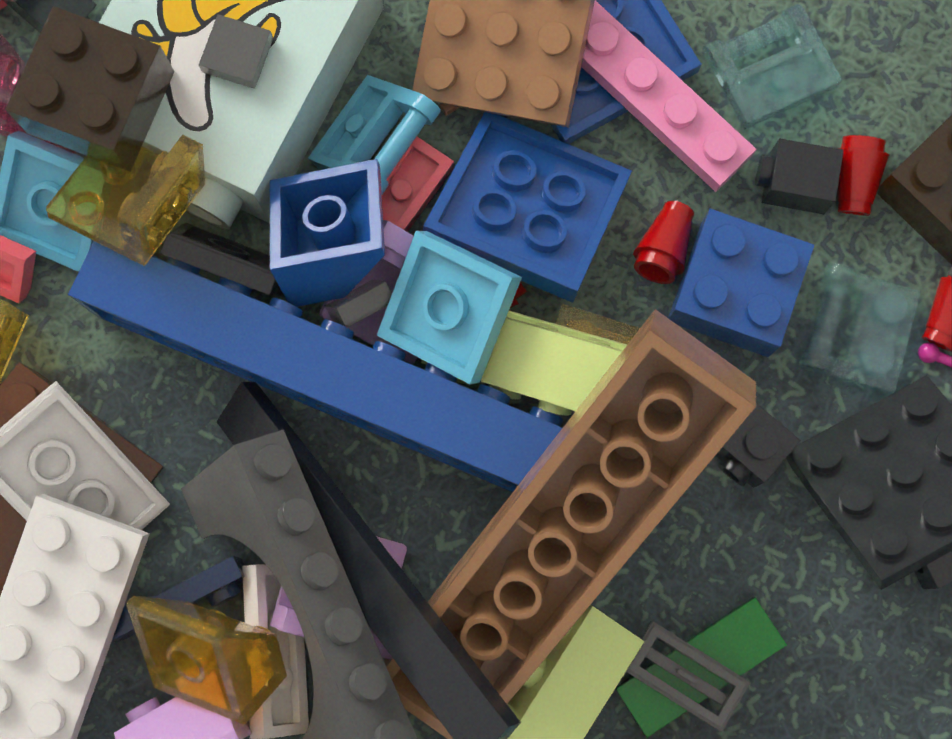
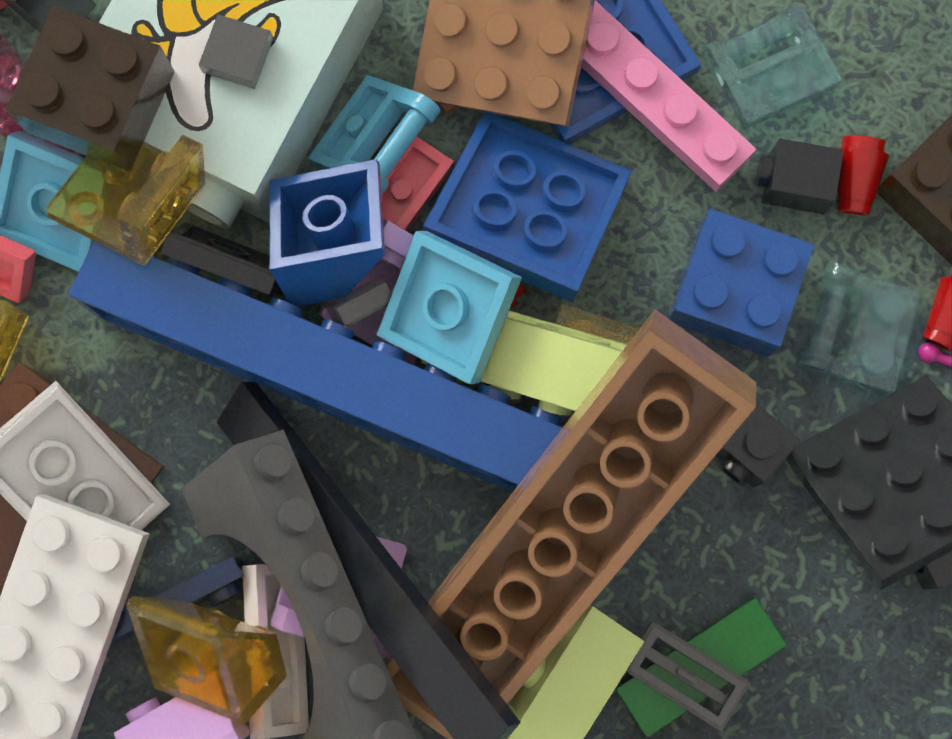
(665, 244): red cone -> none

